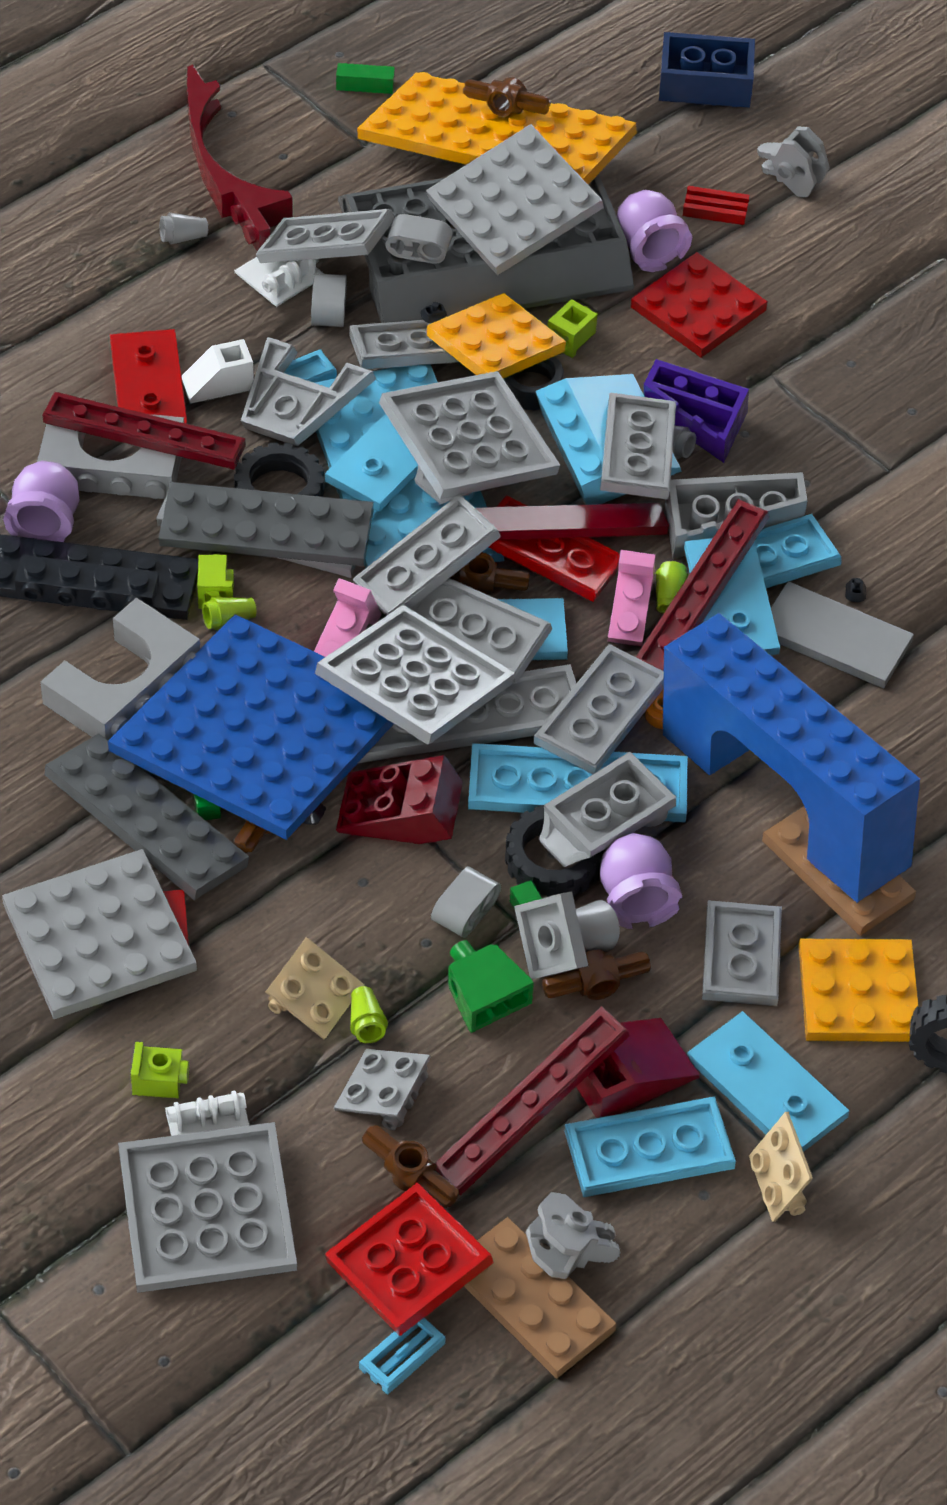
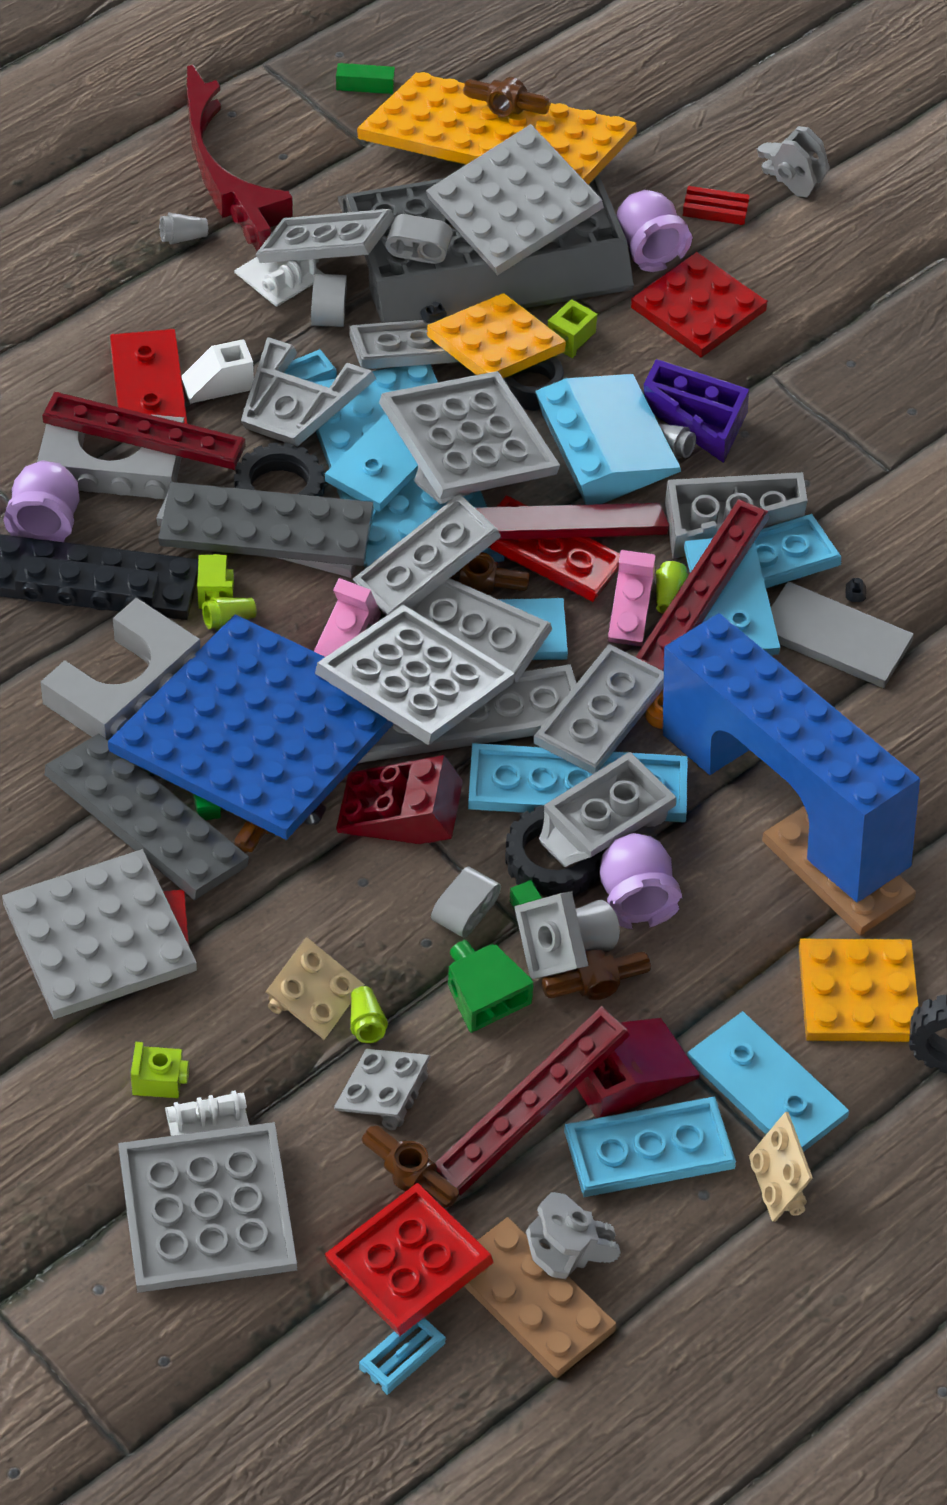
(638, 446): light grey tile -> none
(707, 69): dark blue brick -> none
(742, 953): light grey tile -> none

